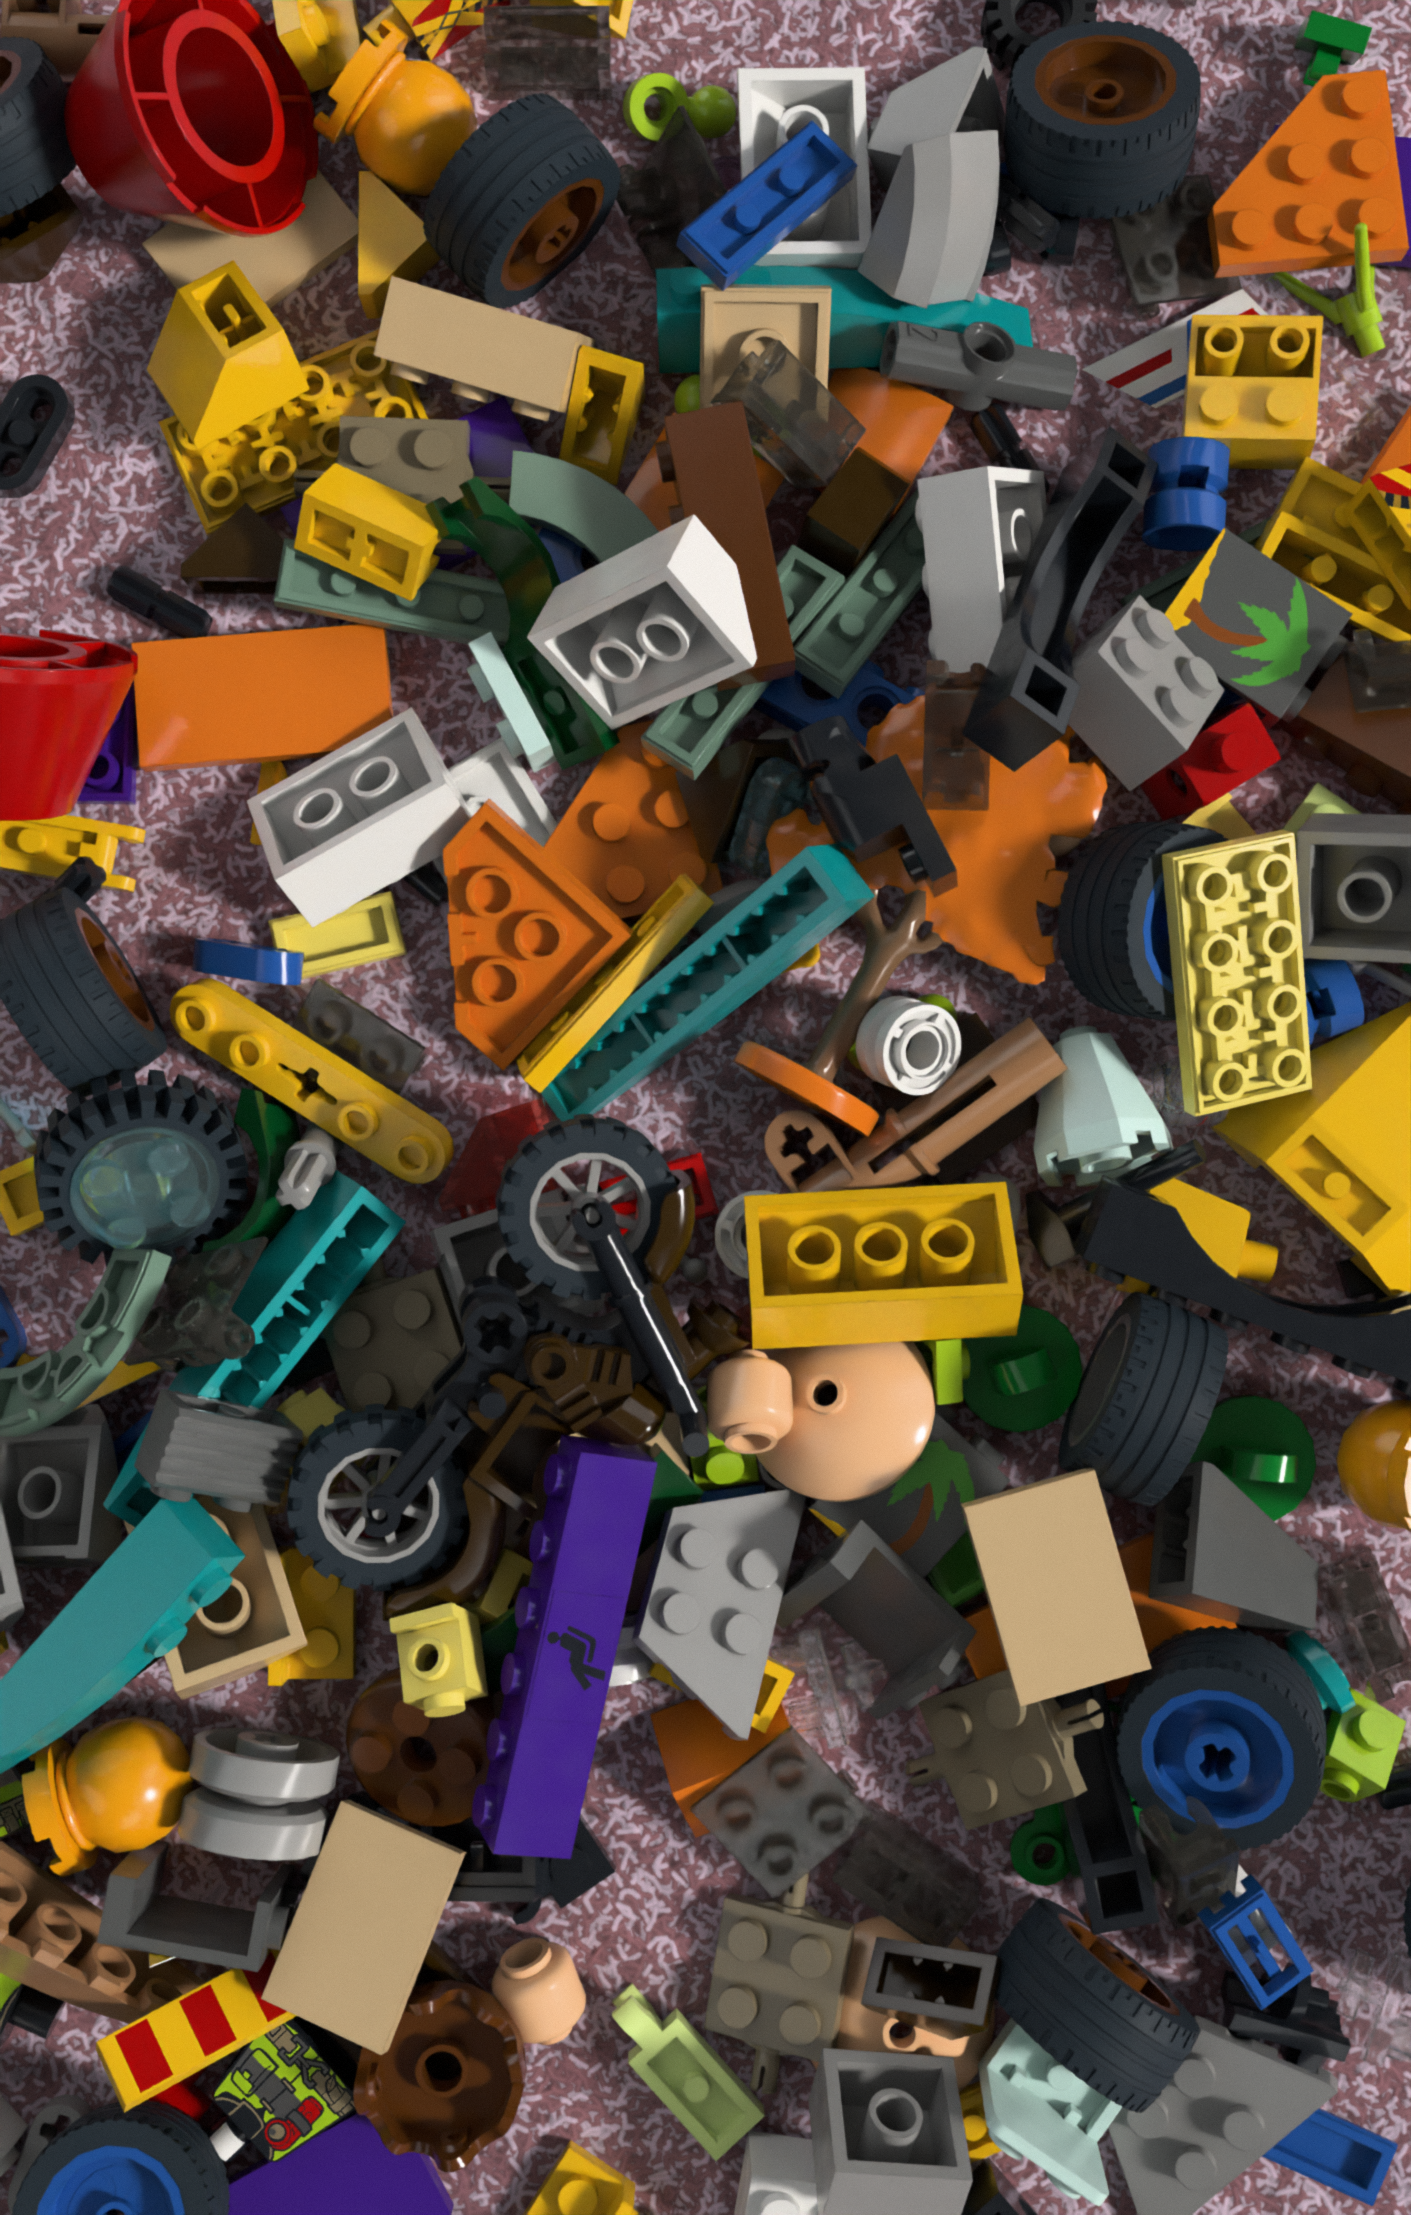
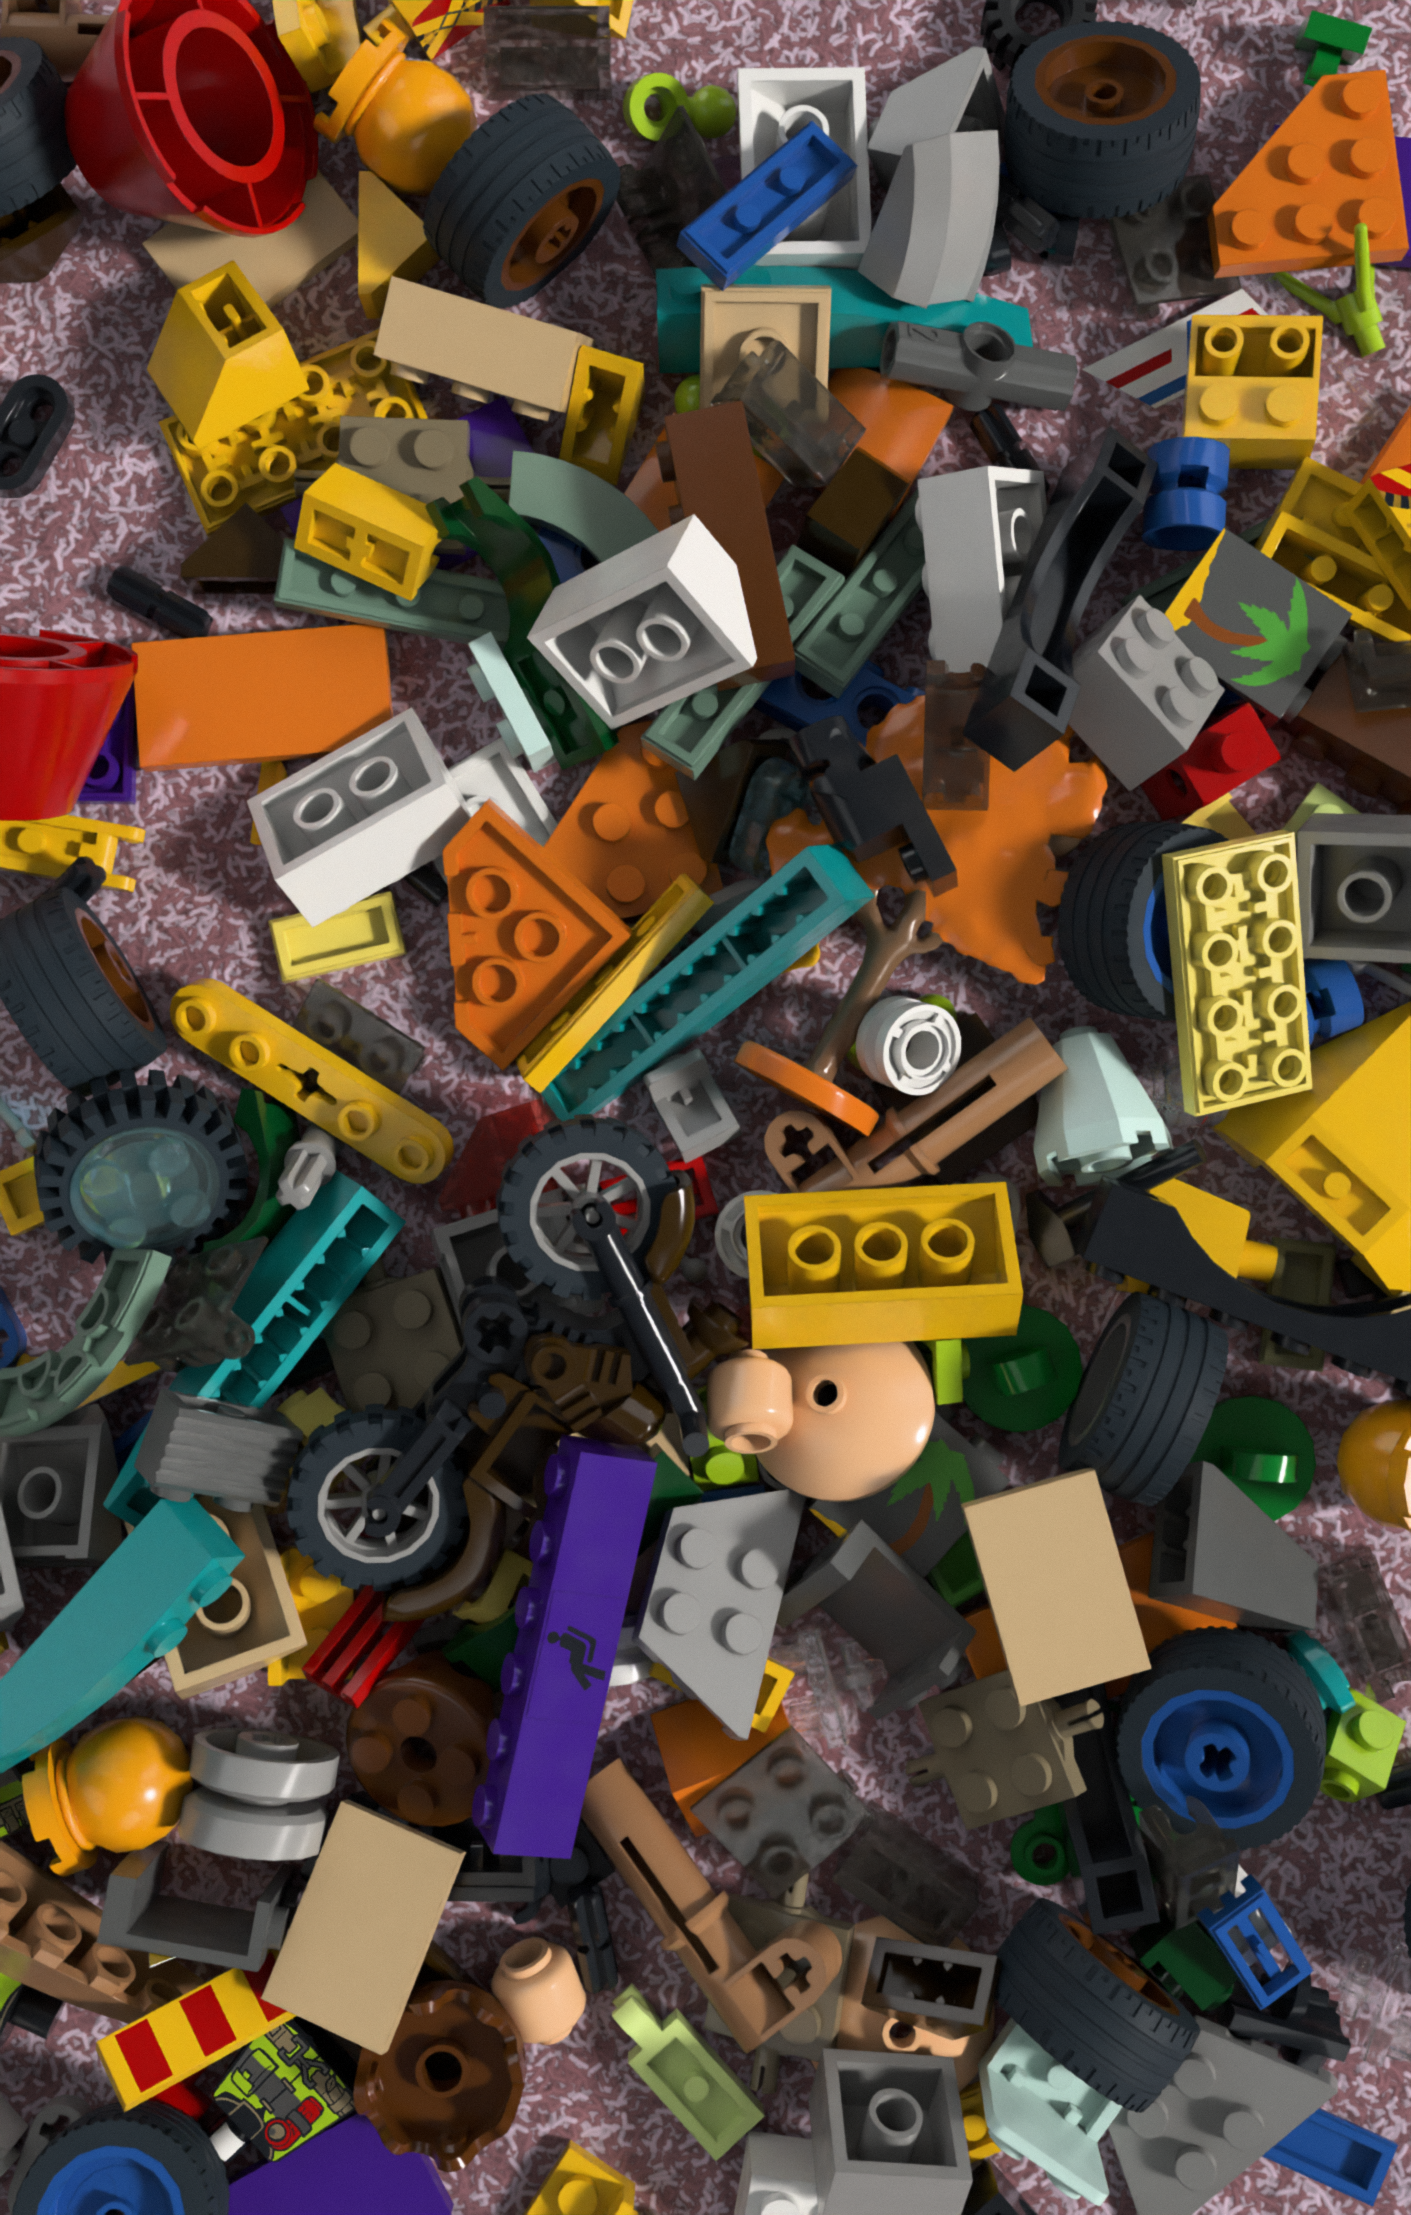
(248, 961): blue beam -> none
(351, 1639): none -> red tile
(460, 1664): light yellow brick -> none
(591, 1934): none -> black piece
(691, 1104): none -> light grey bracket
(697, 1920): none -> medium nougat piece
(1185, 1961): none -> dark green brick
(1303, 1275): none -> olive tile

